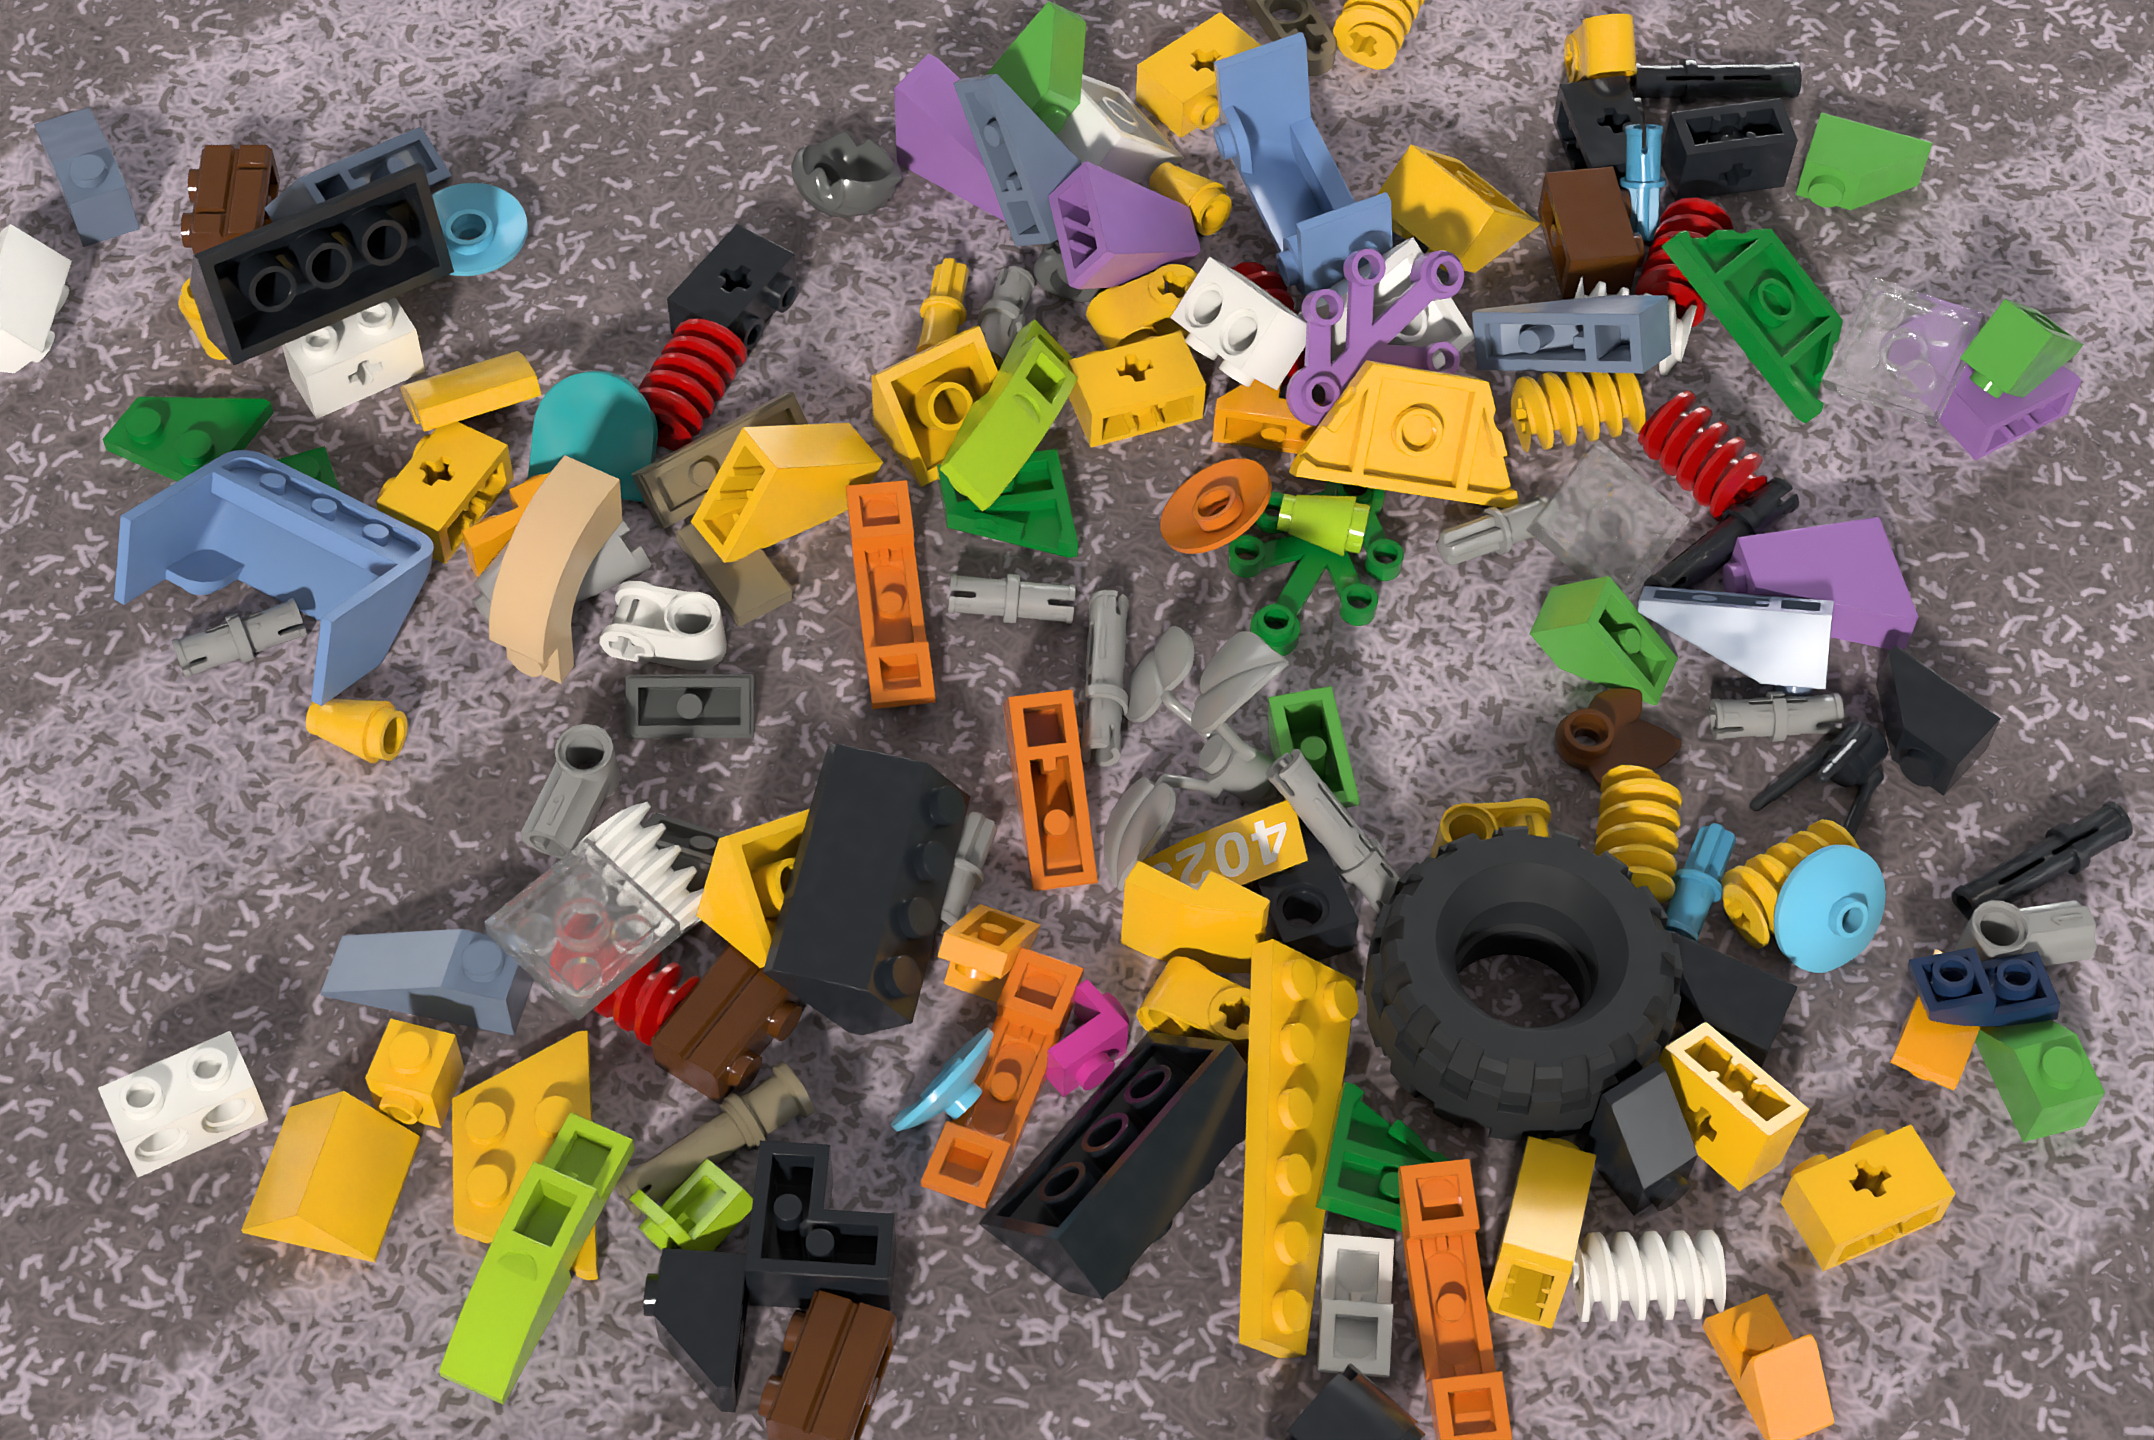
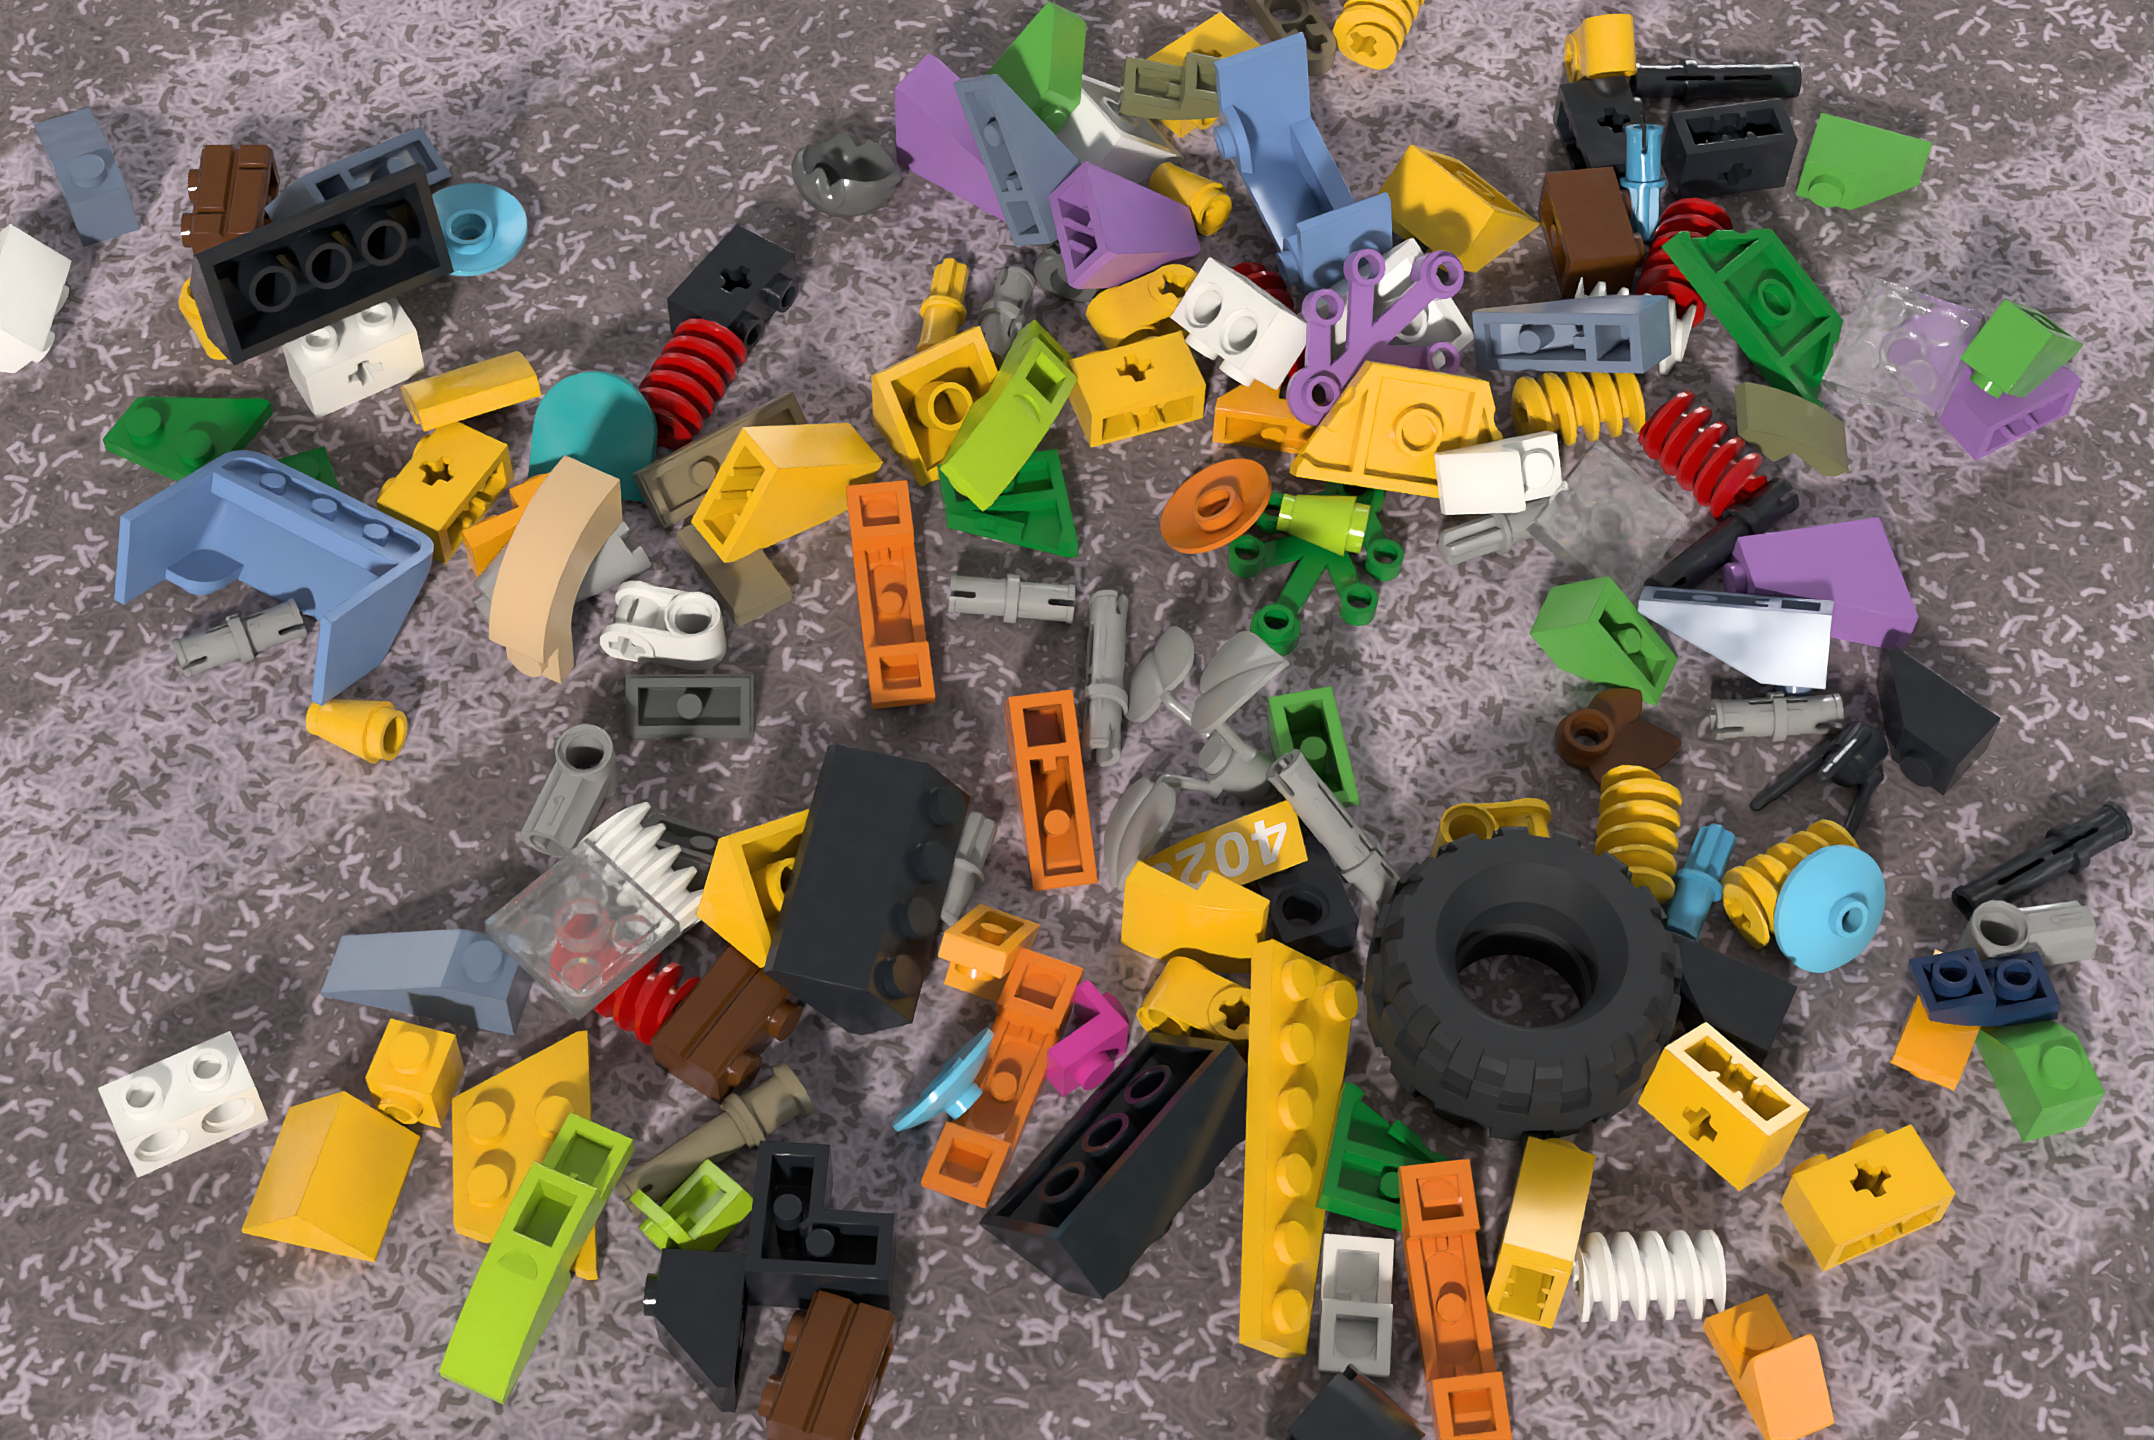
(1169, 90): none -> olive slope
(1498, 474): none -> white slope
(1643, 1141): black slope -> none
(1788, 424): none -> olive slope

